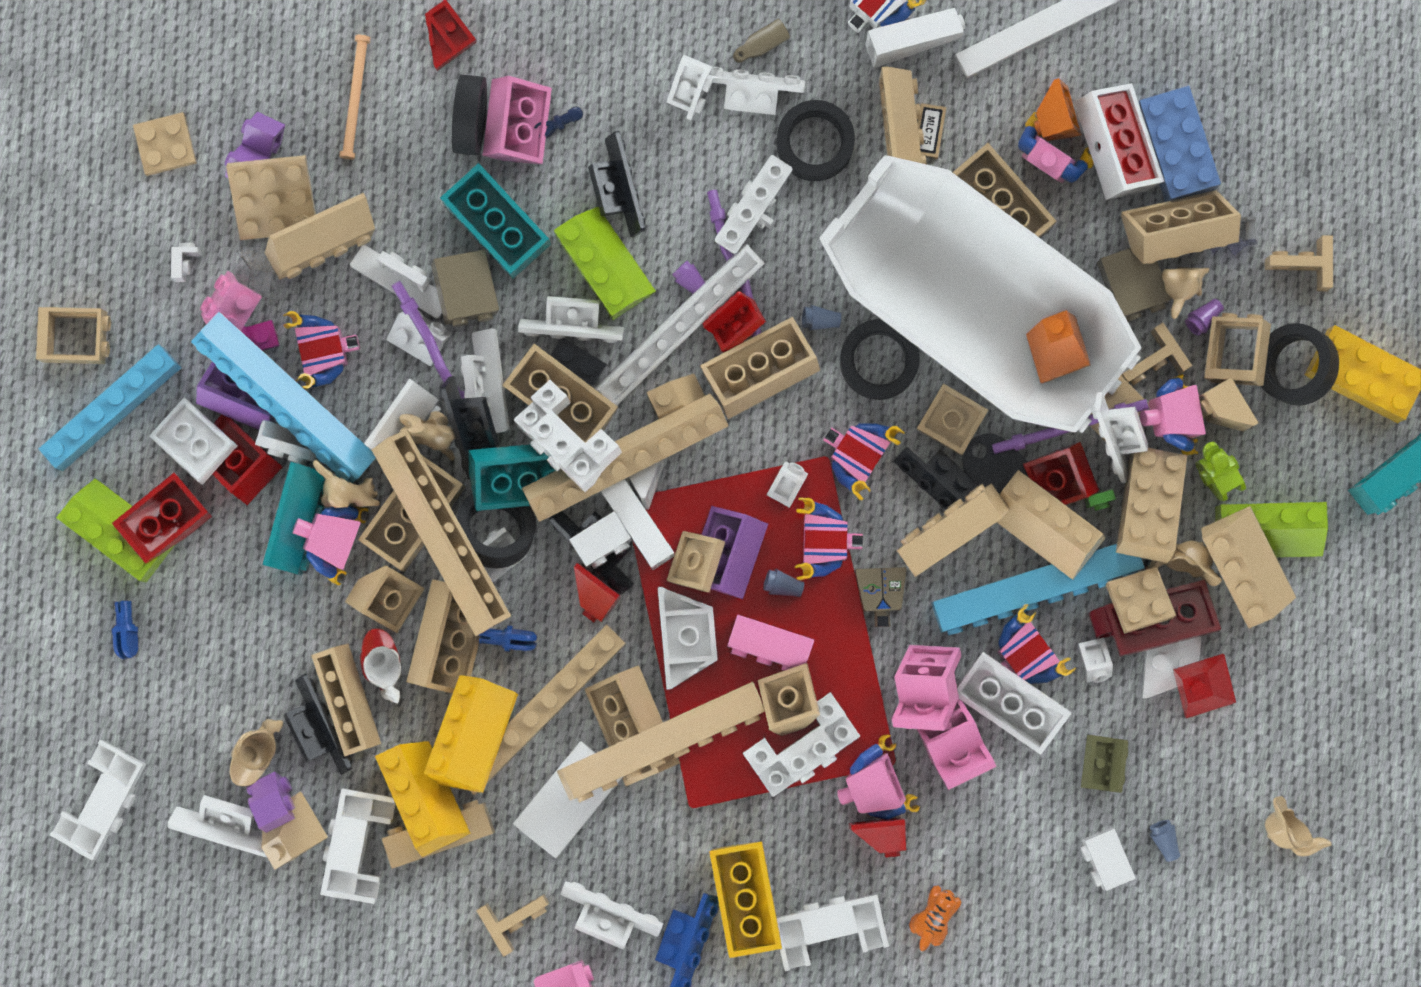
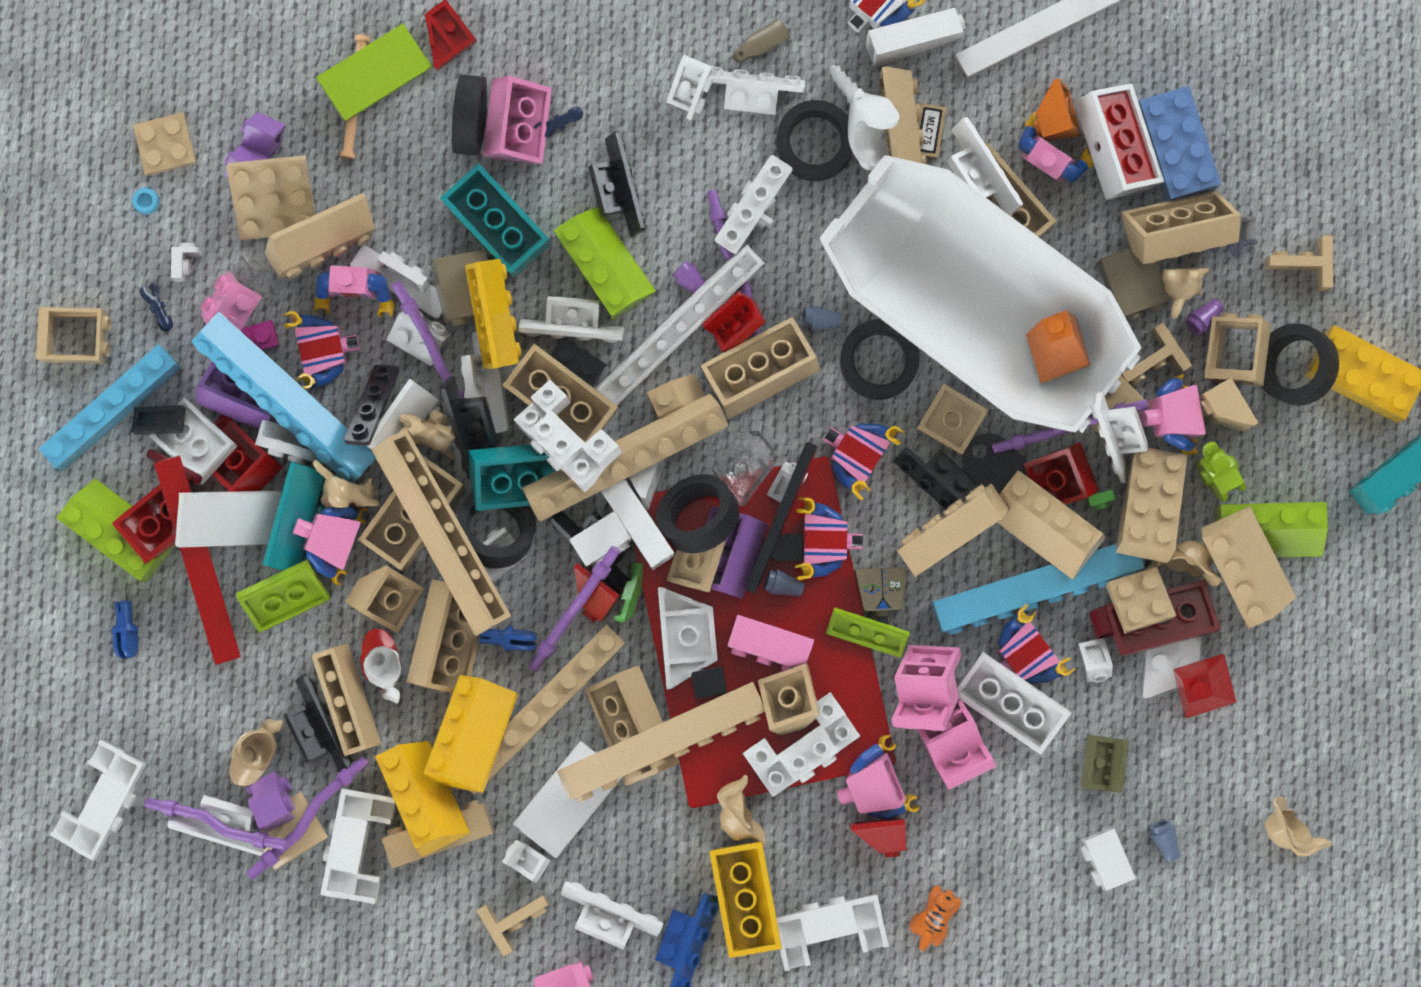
(145, 201): none -> medium azure tile
(158, 419): none -> black tile
(164, 322): none -> dark blue piece
(190, 474): none -> dark red bar
(199, 569): none -> red tile
(226, 518): none -> white tile
(258, 839): none -> medium lavender bar
(283, 596): none -> lime tile
(344, 777): none -> medium lavender bar
(352, 282): none -> torso
(371, 405): none -> black bracket
(373, 72): none -> lime tile
(492, 314): none -> yellow slope
(526, 860): none -> white bracket
(600, 572): none -> medium lavender bar
(631, 594): none -> bright green tile
(686, 492): none -> black tyre
(708, 682): none -> black panel
(735, 816): none -> tan hair
(745, 464): none -> clear slope
(781, 517): none -> black tile
(788, 548): none -> black piece
(866, 120): none -> white animal
(867, 632): none -> lime tile
(979, 168): none -> white bracket

